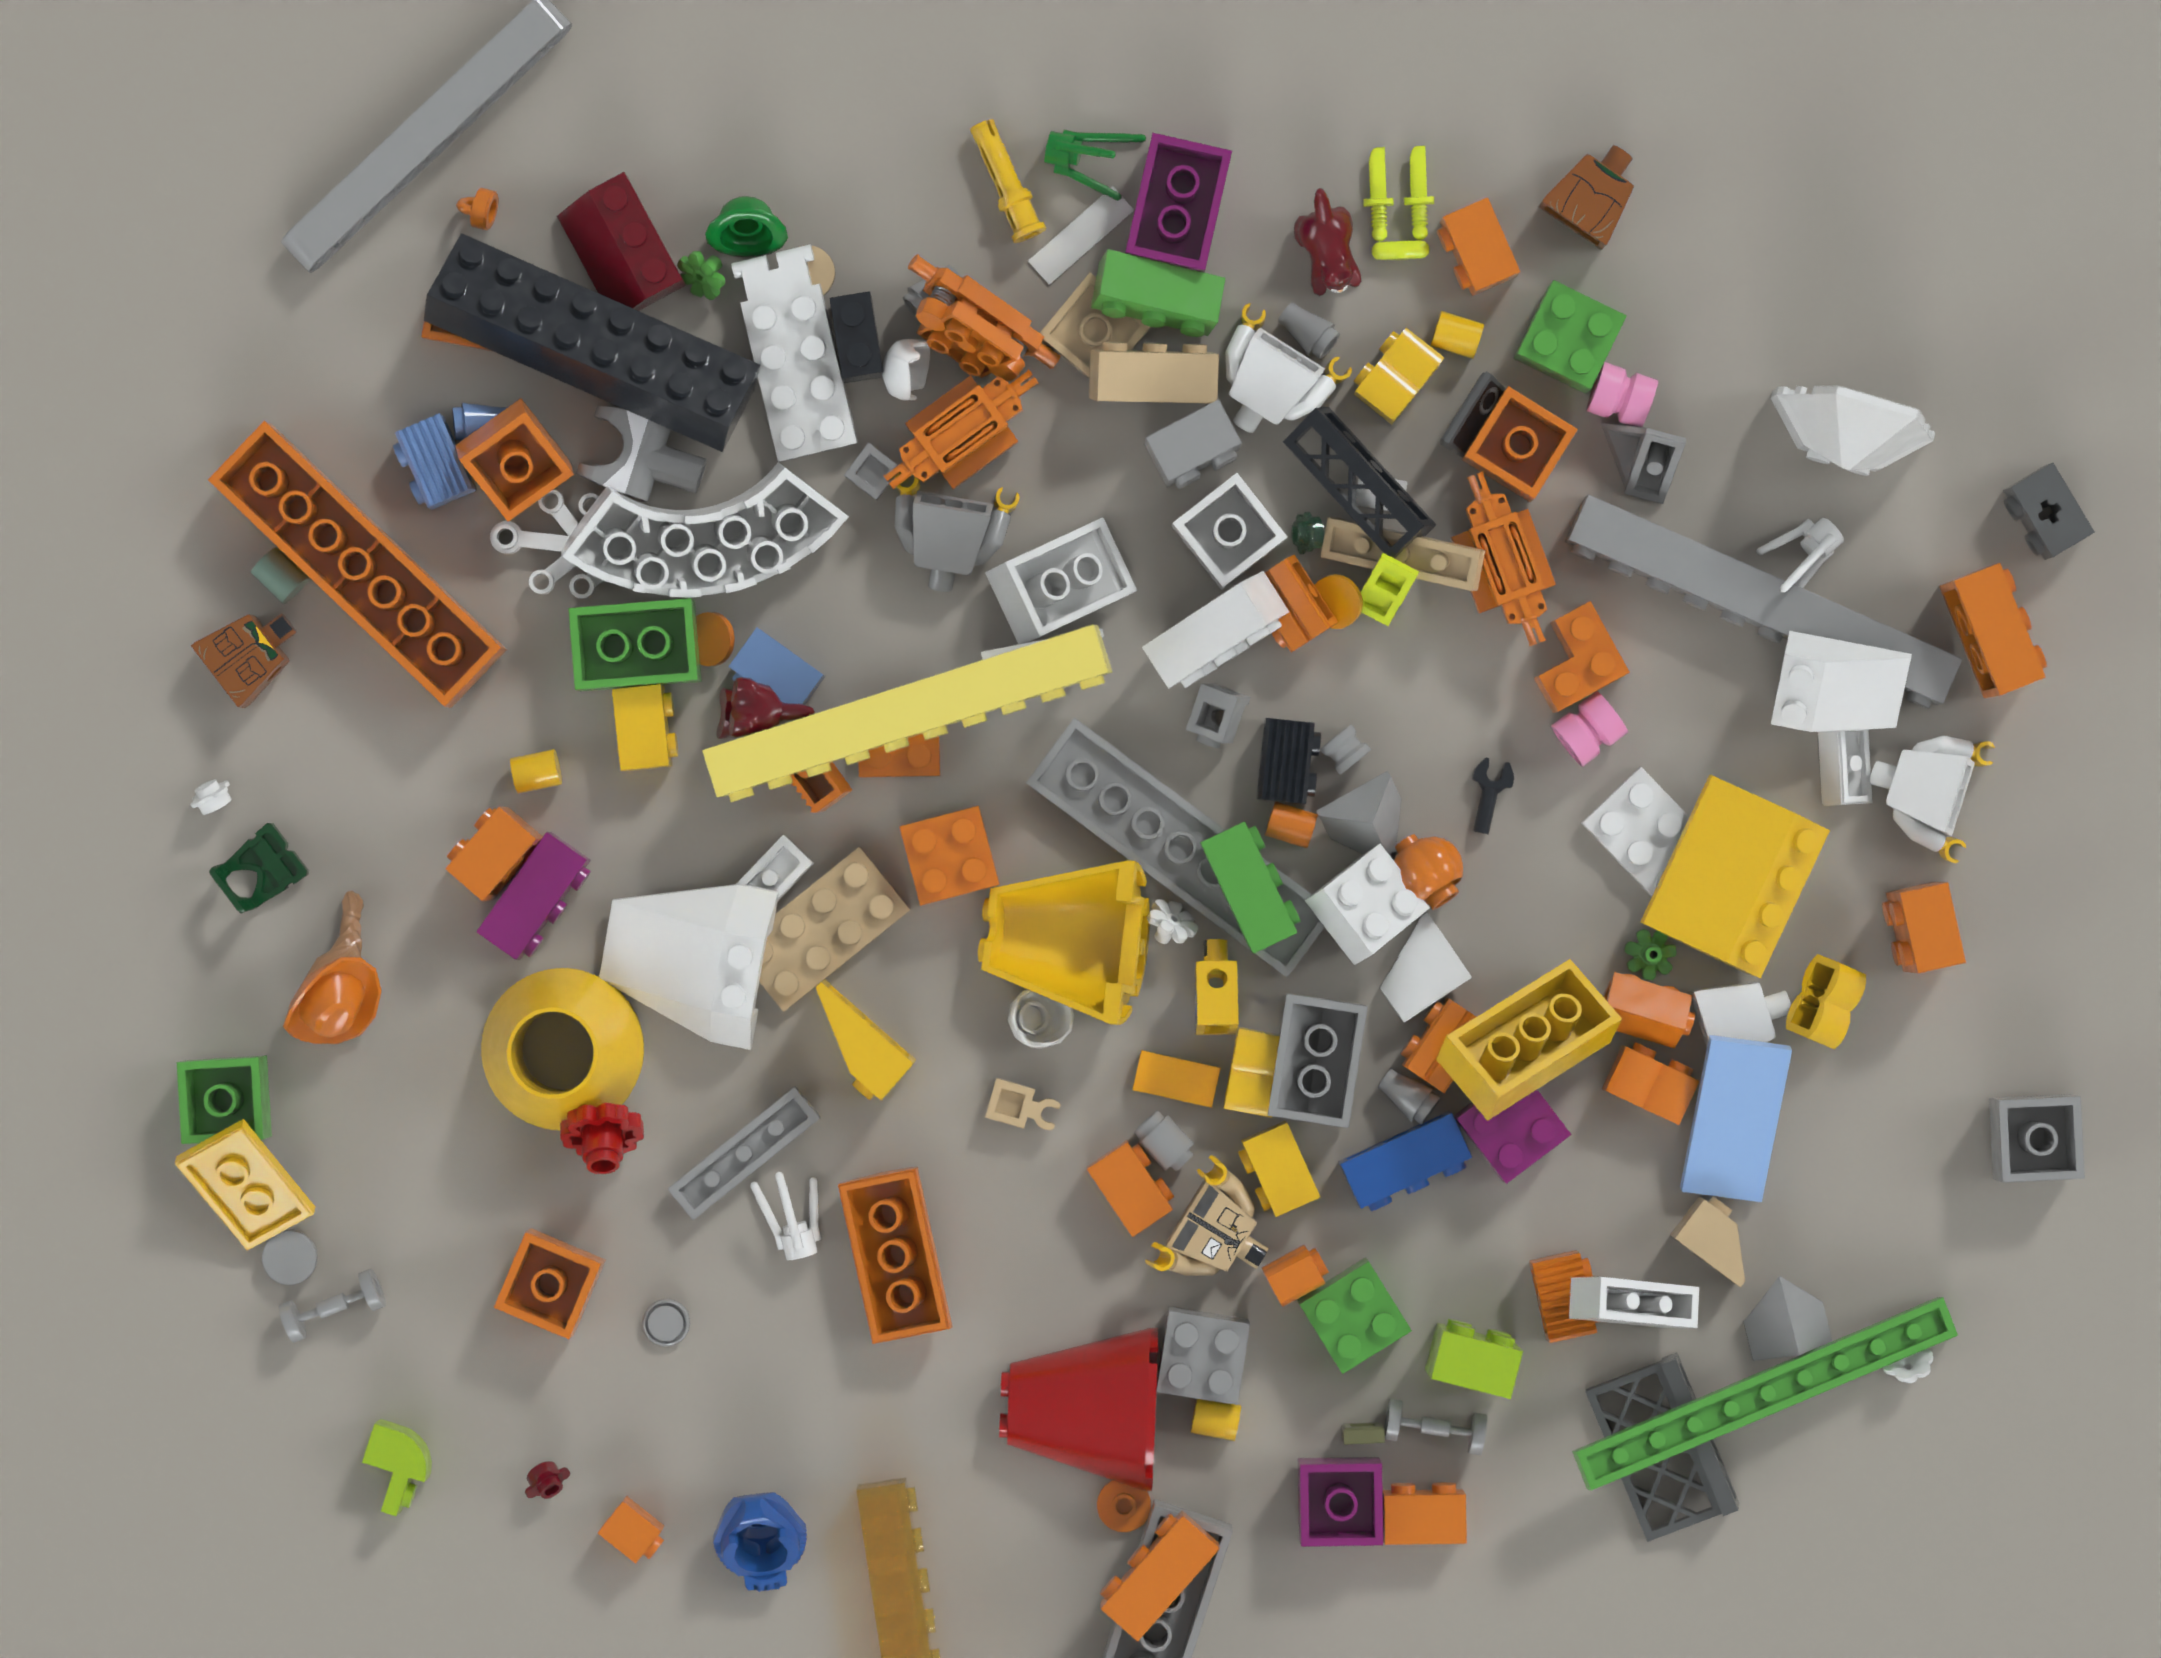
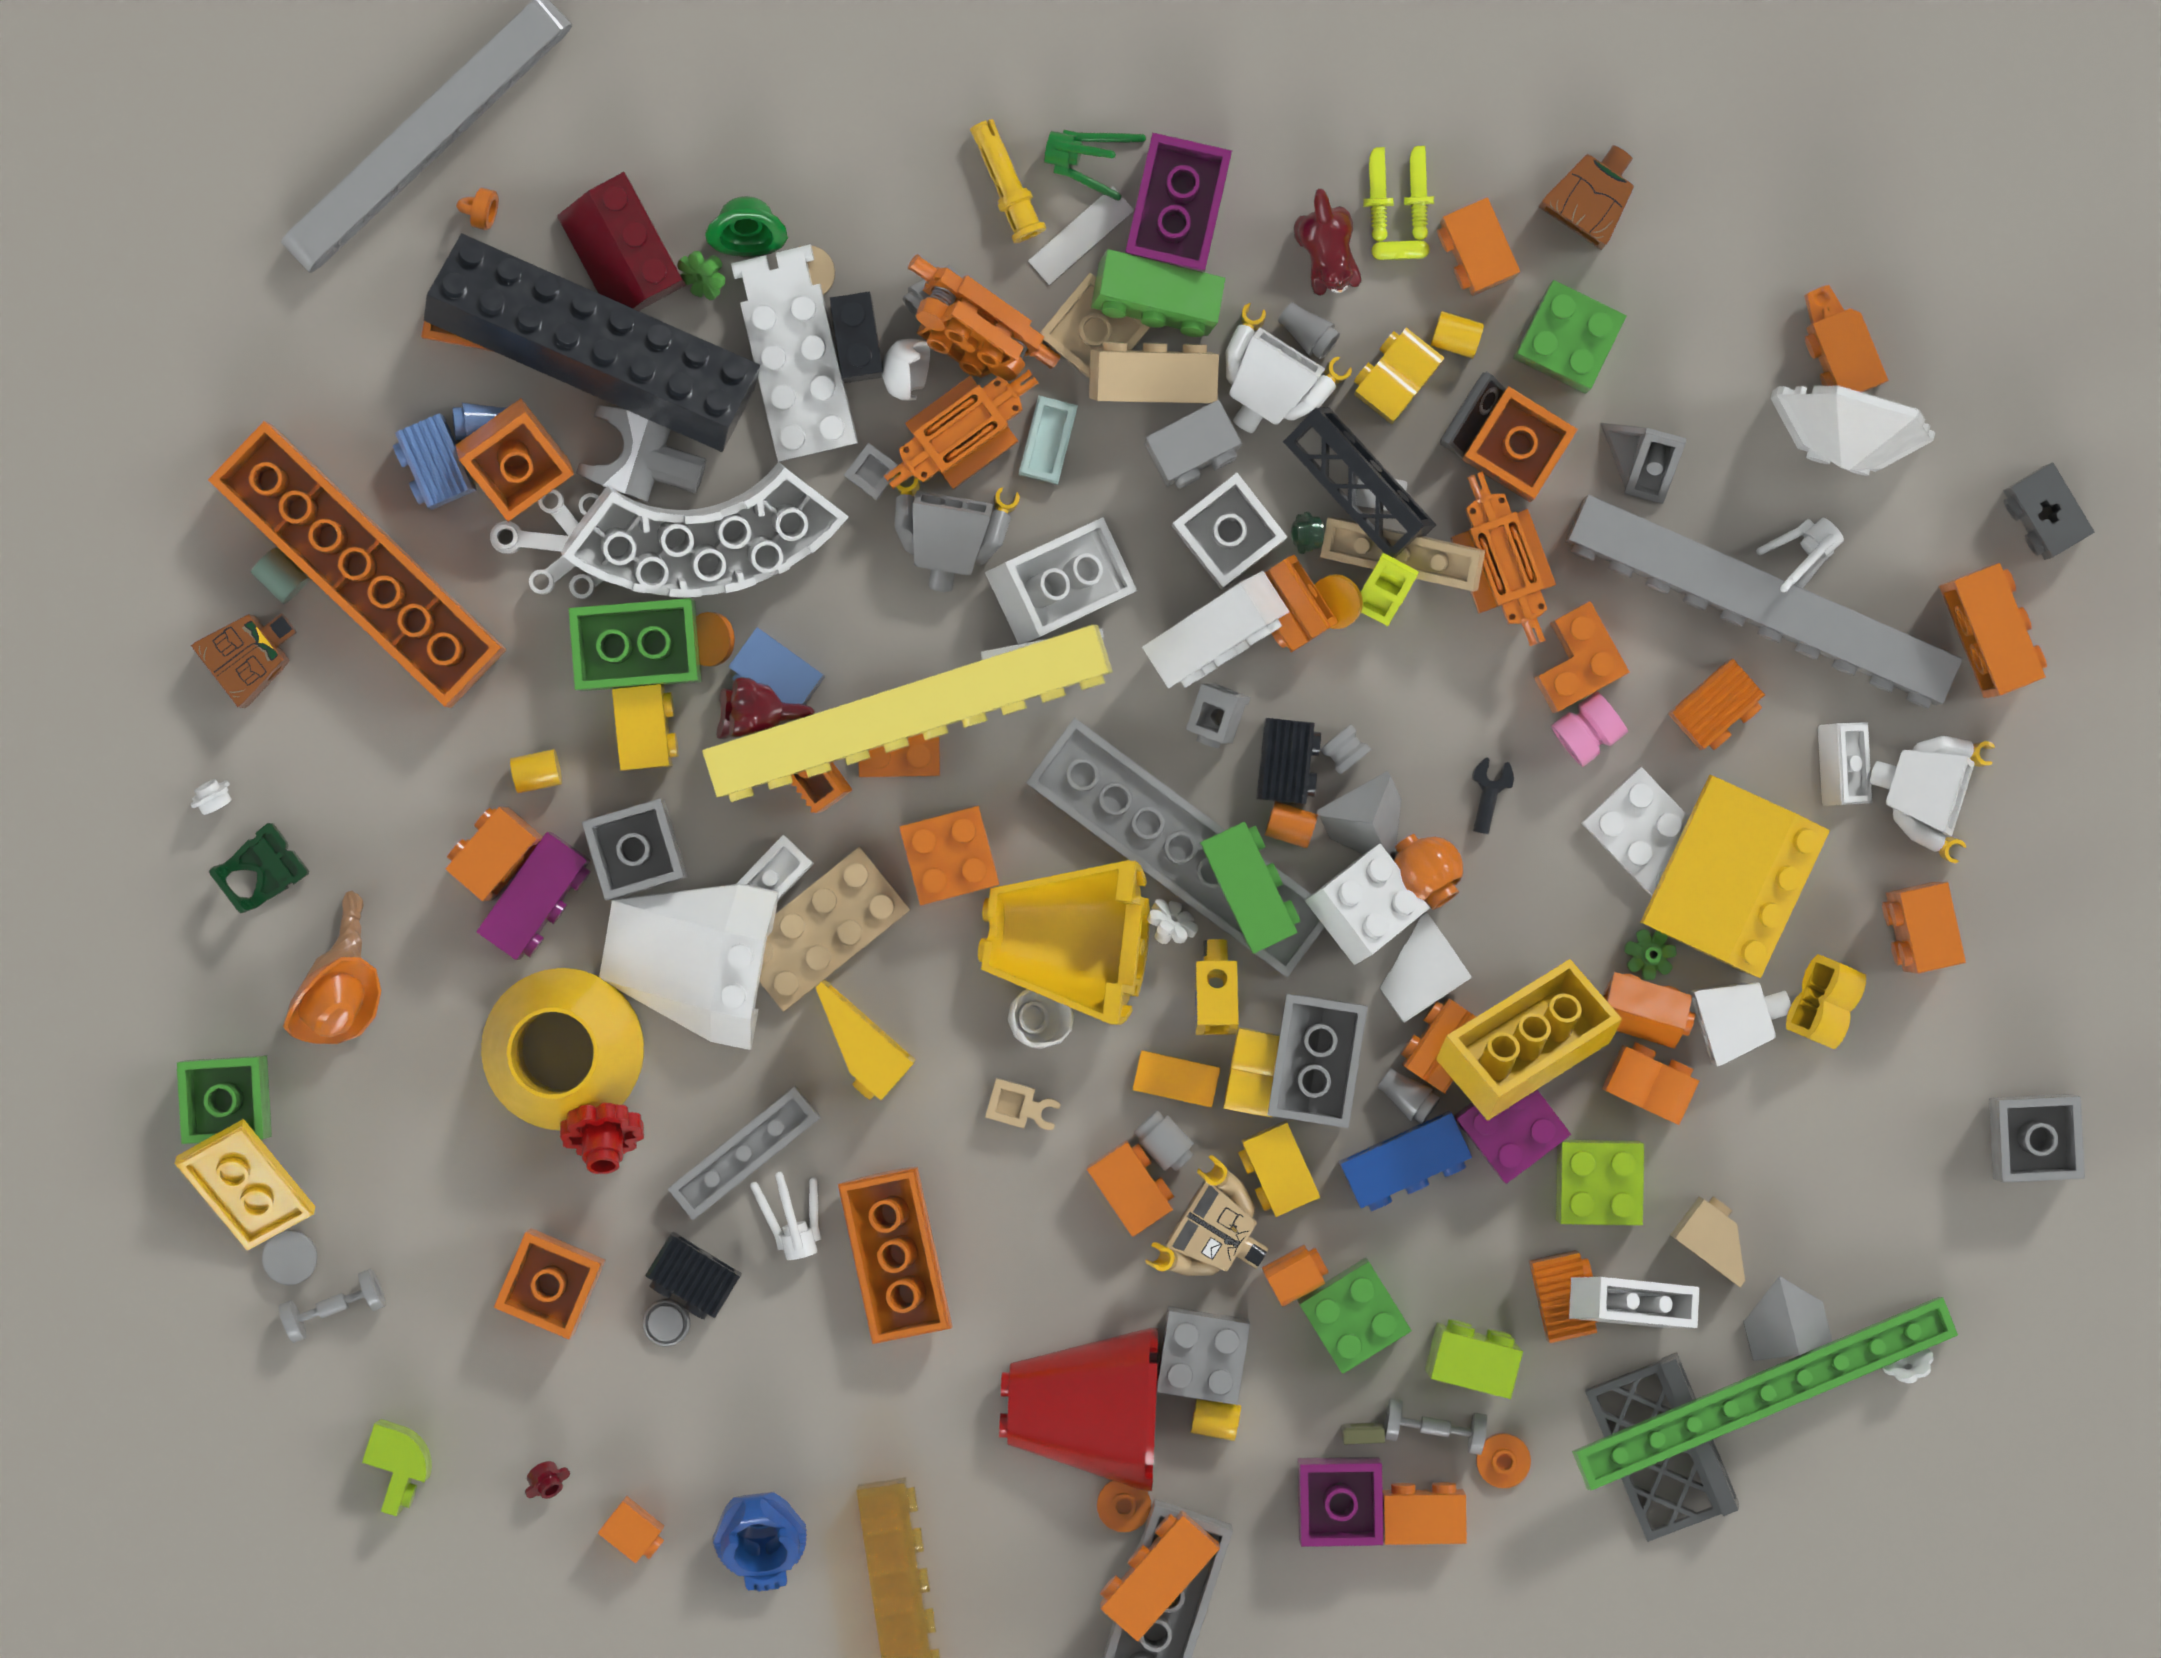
(634, 849): none -> light grey brick
(692, 1276): none -> black brick
(1048, 440): none -> light aqua tile
(1504, 1460): none -> orange piece
(1600, 1182): none -> lime brick
(1622, 395): bright pink wheel -> none
(1717, 705): none -> orange brick
(1735, 1118): light blue tile -> none
(1839, 685): white slope -> none
(1841, 343): none -> orange hinge

